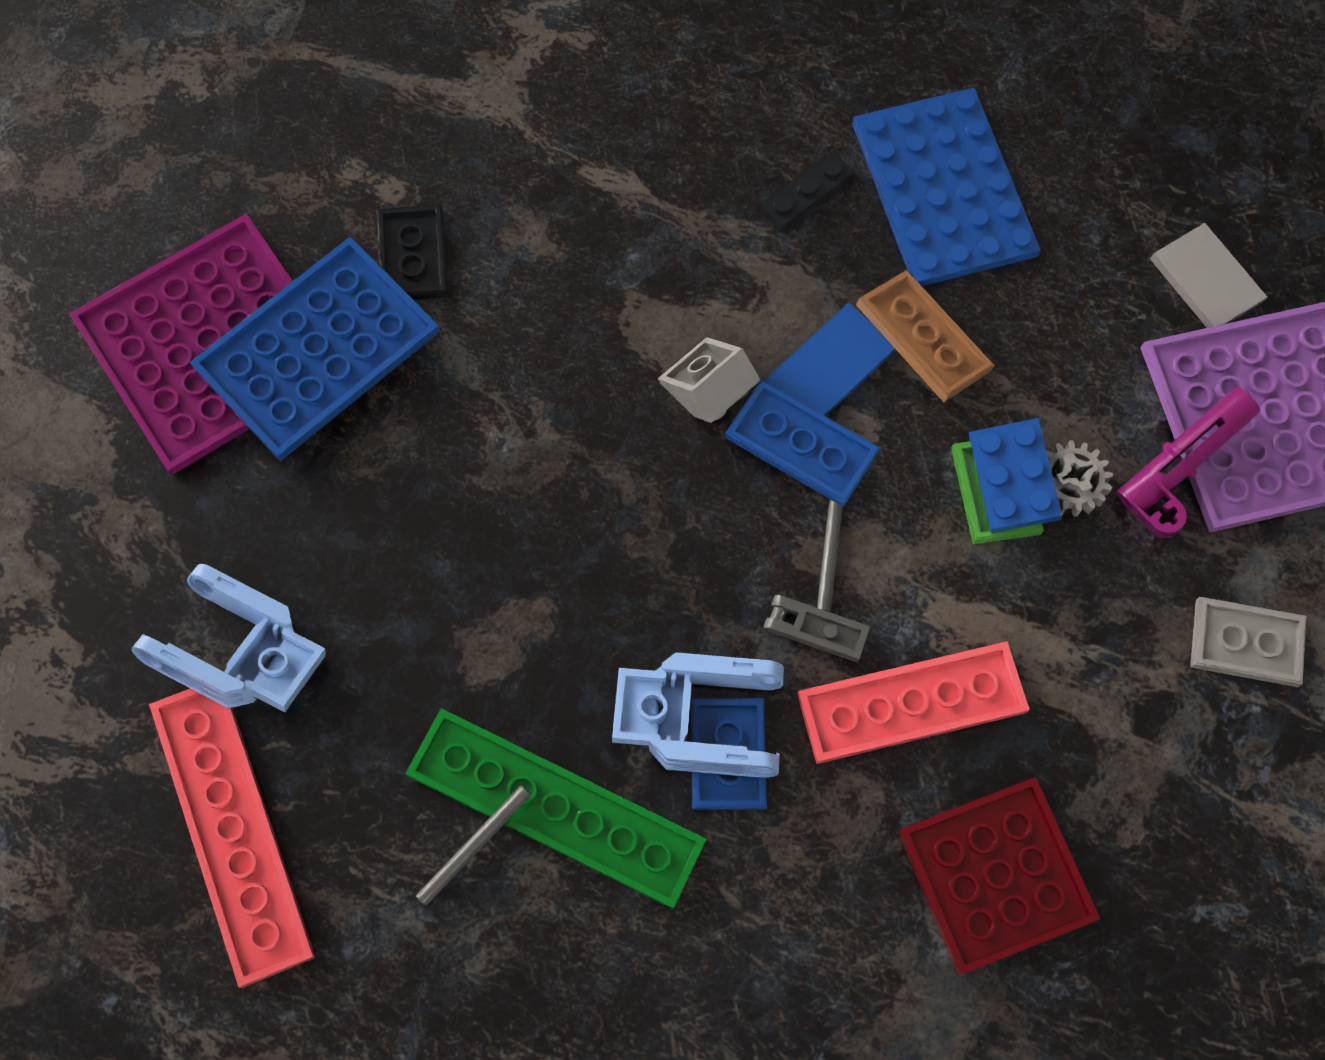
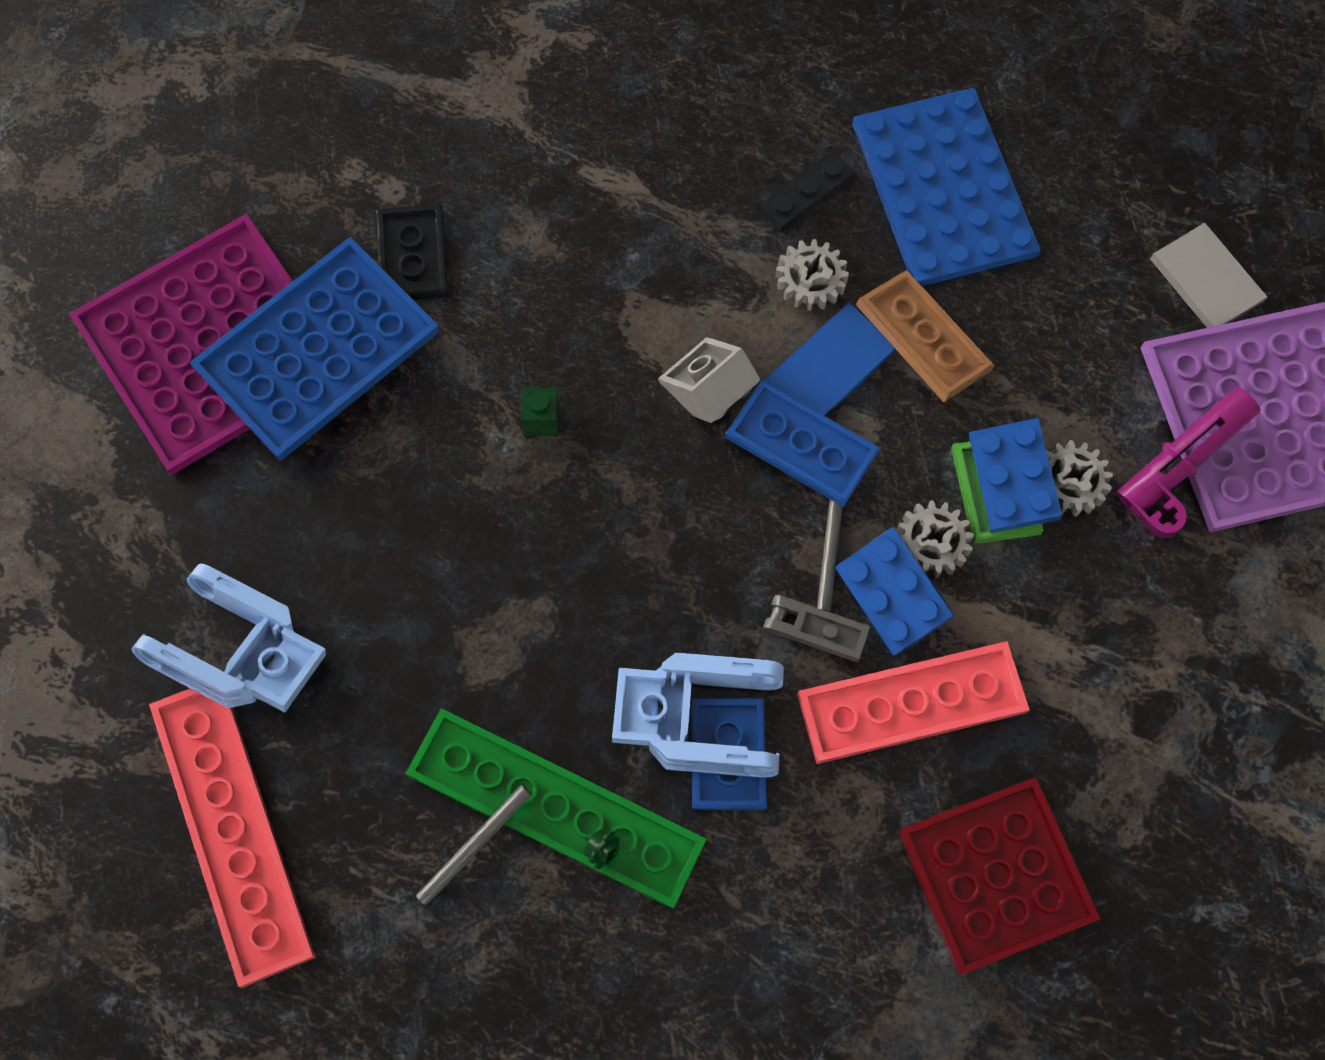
(539, 411): none -> dark green brick
(602, 848): none -> dark green plate
(801, 265): none -> light grey gear
(894, 591): none -> blue plate
(937, 524): none -> light grey gear
(1248, 641): light grey tile -> none

